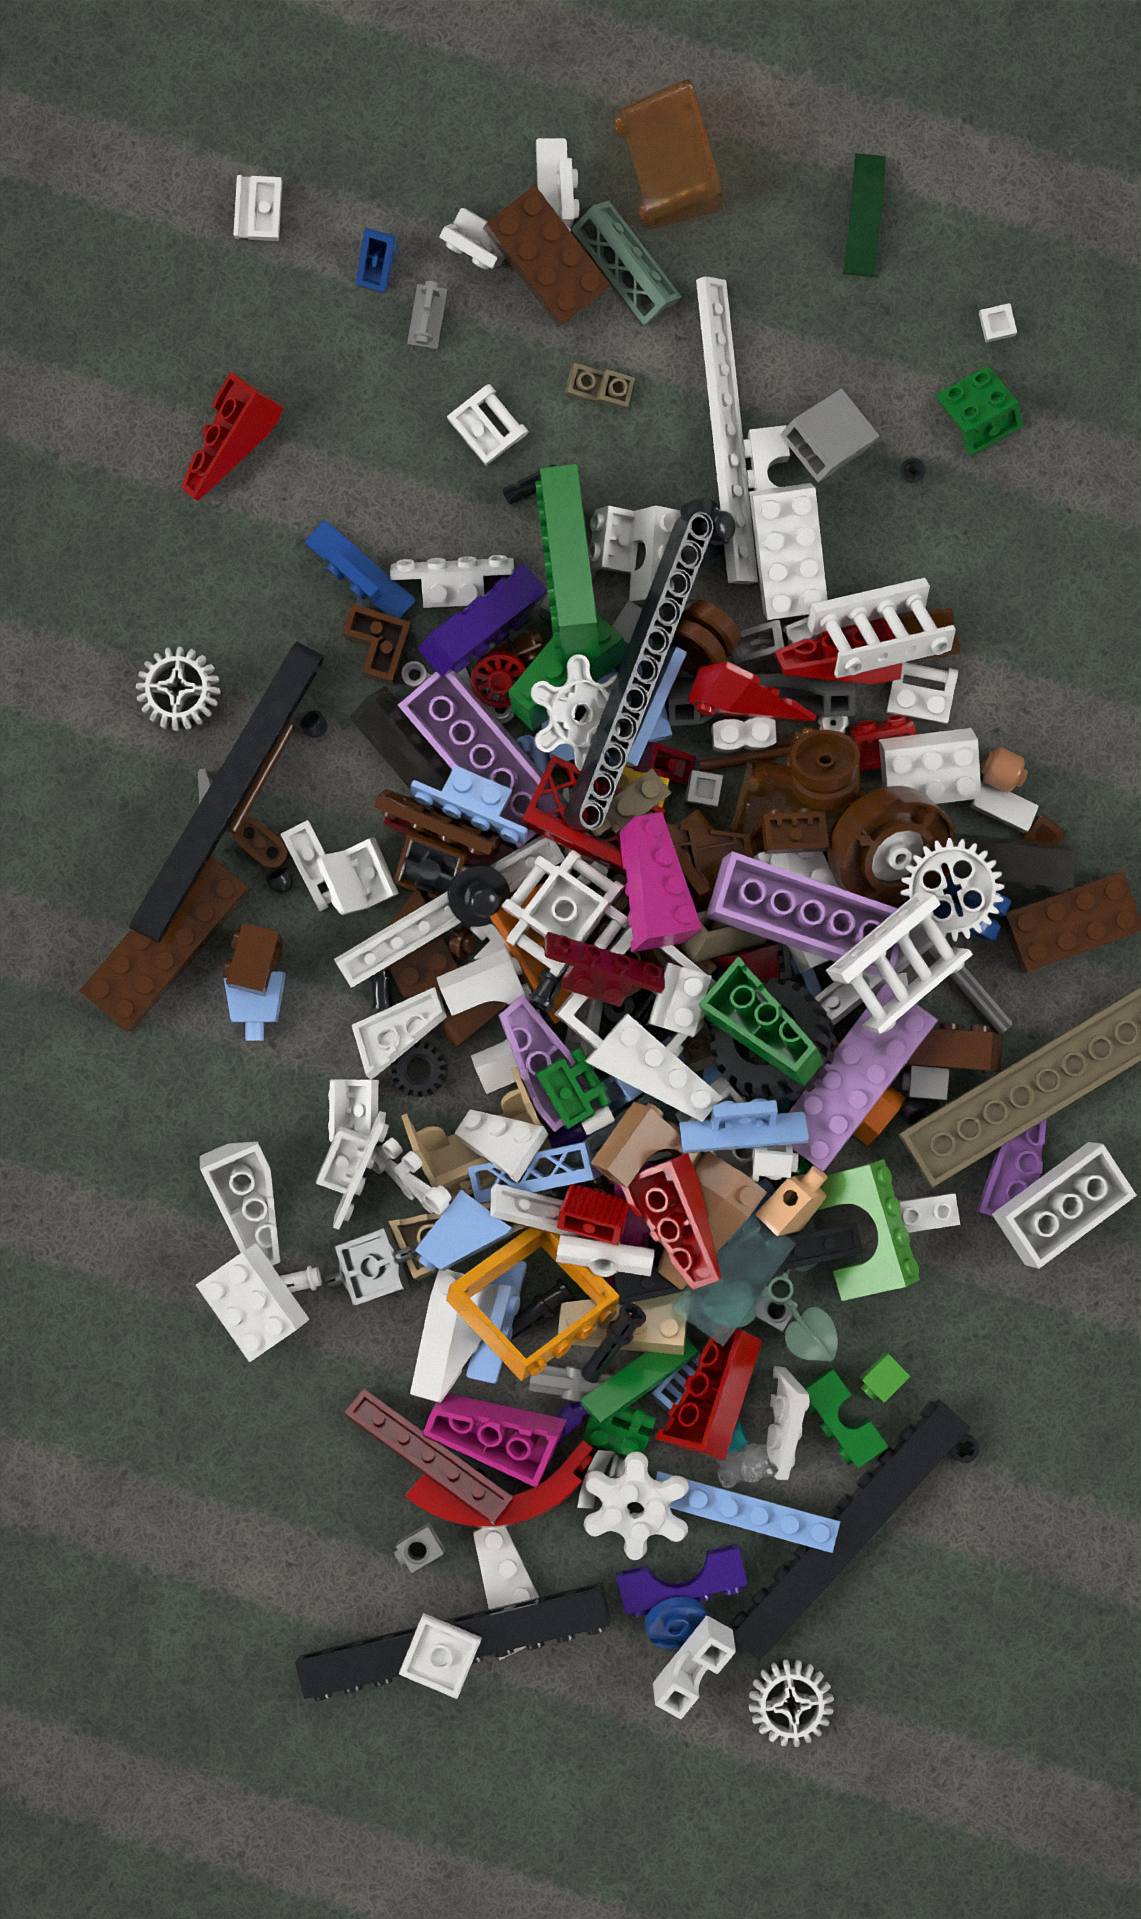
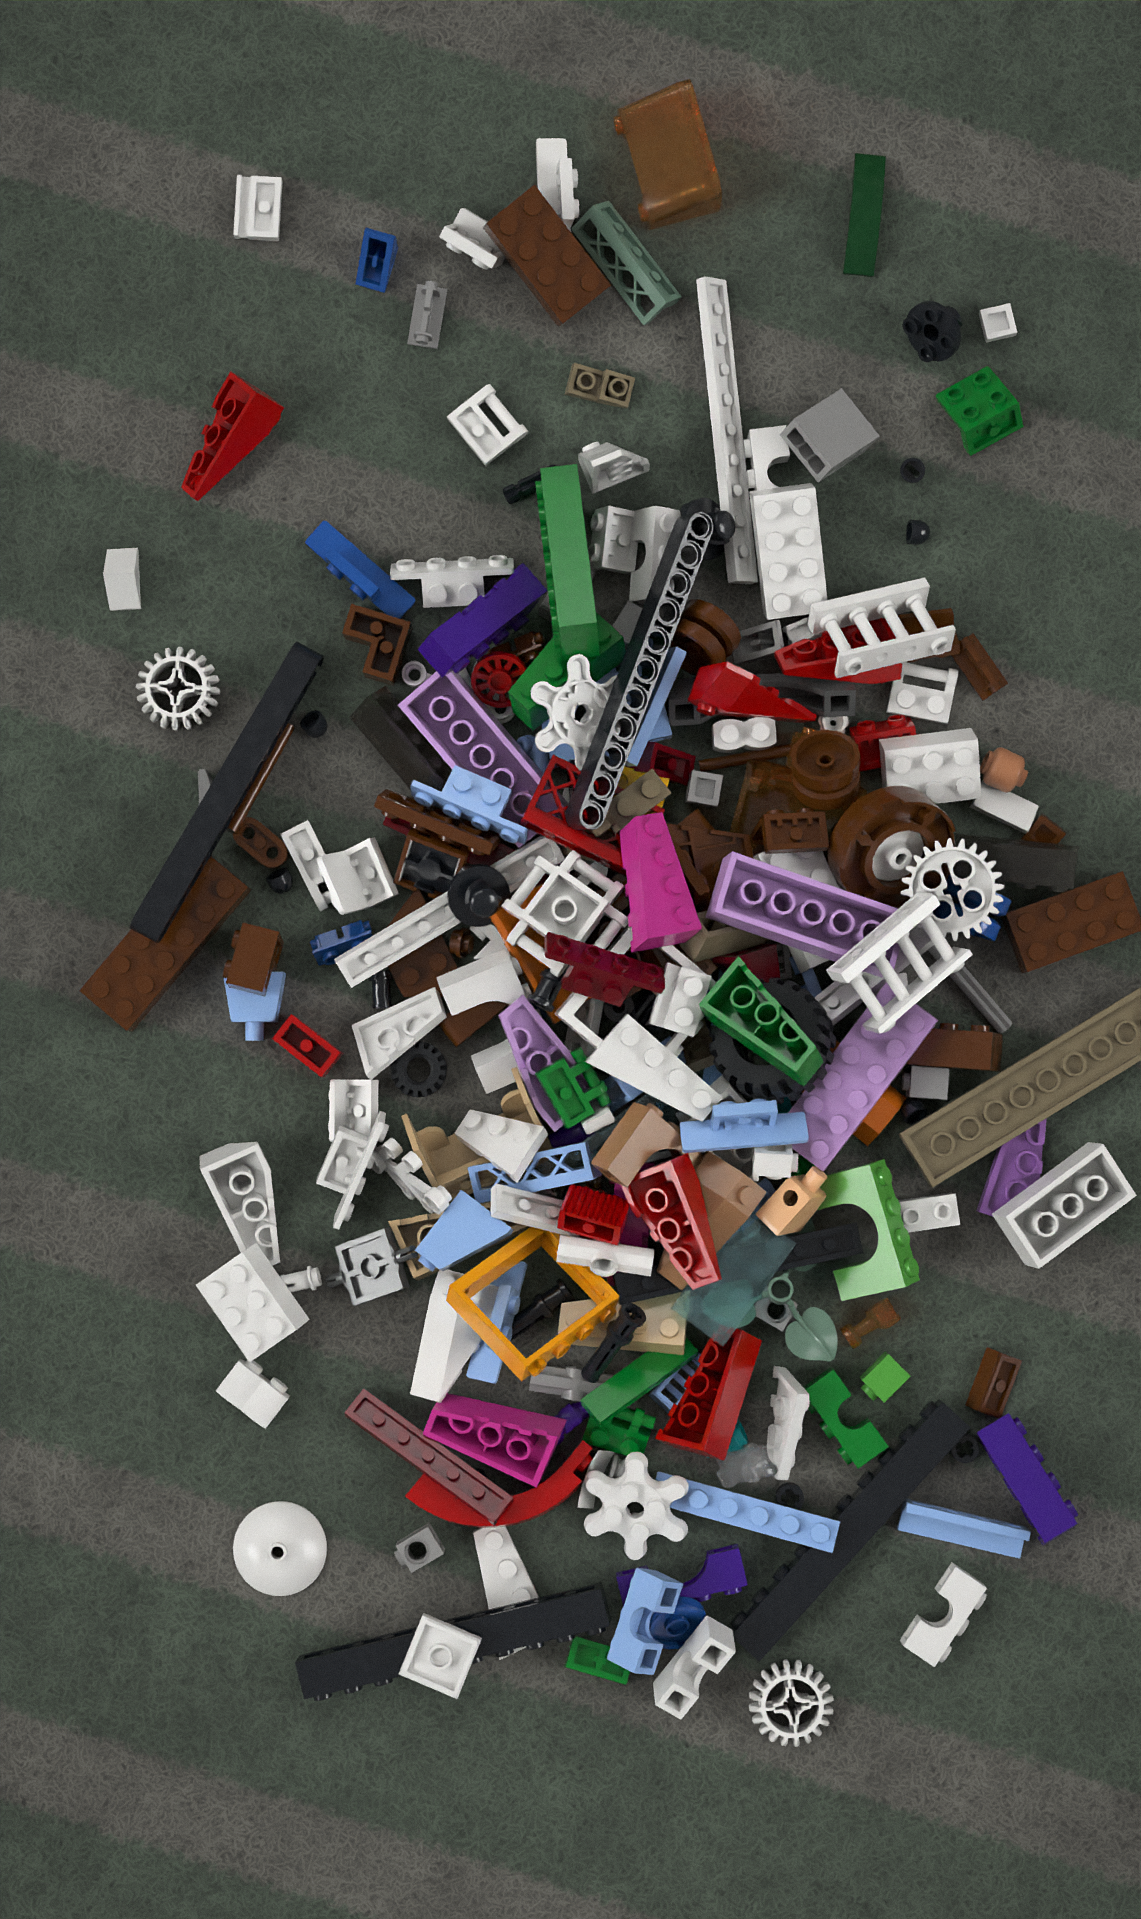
(122, 579): none -> white slope
(253, 1392): none -> white brick
(286, 1527): none -> white dish
(307, 1045): none -> red brick
(329, 946): none -> blue hinge
(591, 1659): none -> green hinge
(609, 465): none -> white wedge
(632, 1643): none -> light blue arch
(796, 1490): none -> black bush
(879, 1315): none -> clear orange leg
(917, 532): none -> black hinge
(933, 330): none -> black plate
(933, 1639): none -> white arch
(962, 1528): none -> light blue fence
(979, 667): none -> reddish brown hinge
(993, 1383): none -> reddish brown slope
(1027, 1478): none -> dark purple wedge

